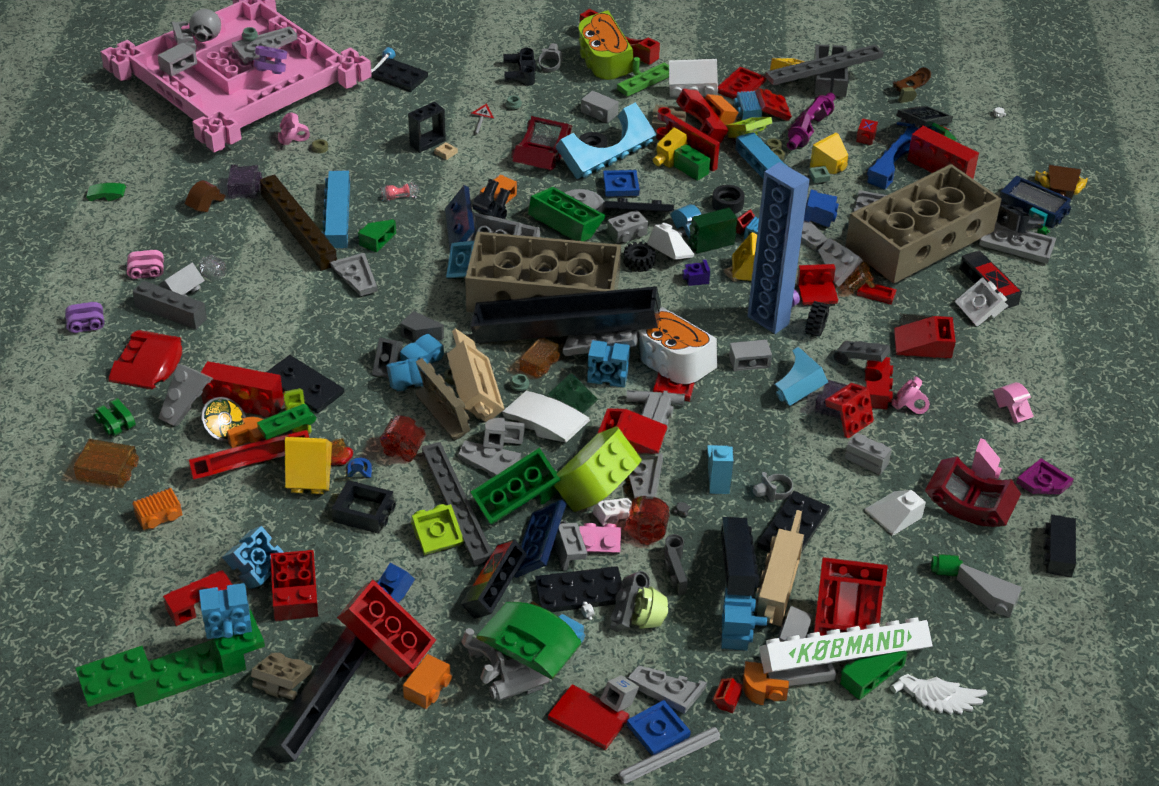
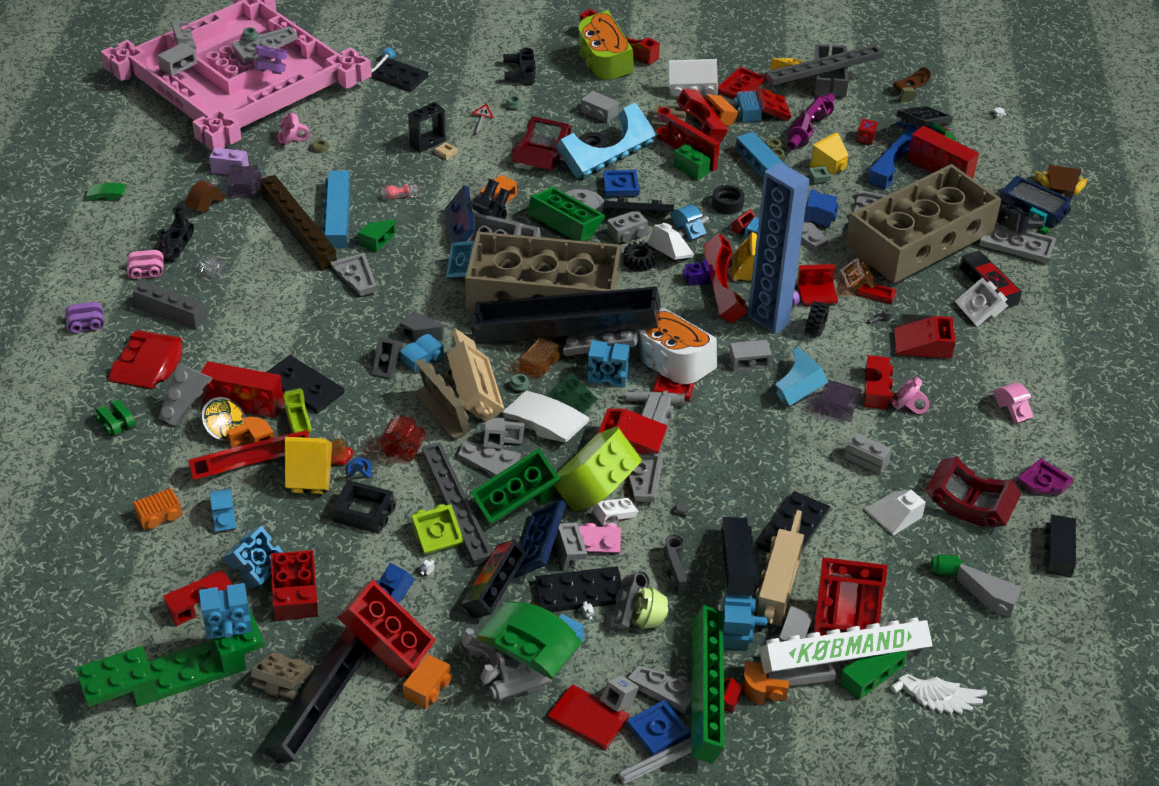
(106, 463): clear orange brick -> none
(176, 237): none -> black piece
(184, 280): light grey brick -> none
(205, 25): light grey brick -> none
(222, 159): none -> lavender brick
(223, 509): none -> dark azure brick
(286, 421): green plate -> none
(404, 374): dark azure brick -> none
(427, 567): none -> white piece
(551, 53): light grey piece -> none
(643, 79): bright green plate -> none
(647, 519): clear red brick -> none
(667, 146): yellow torso -> none
(707, 685): none -> green brick
(712, 230): dark green brick -> none
(718, 255): none -> red arch
(720, 468): medium azure arch -> none
(747, 126): lime plate -> none
(766, 488): light grey piece -> none
(841, 257): light grey wing -> none
(854, 406): red bracket -> none
(860, 350): dark grey plate -> none
(885, 316): none -> dark grey hand
(986, 462): bright pink slope -> none

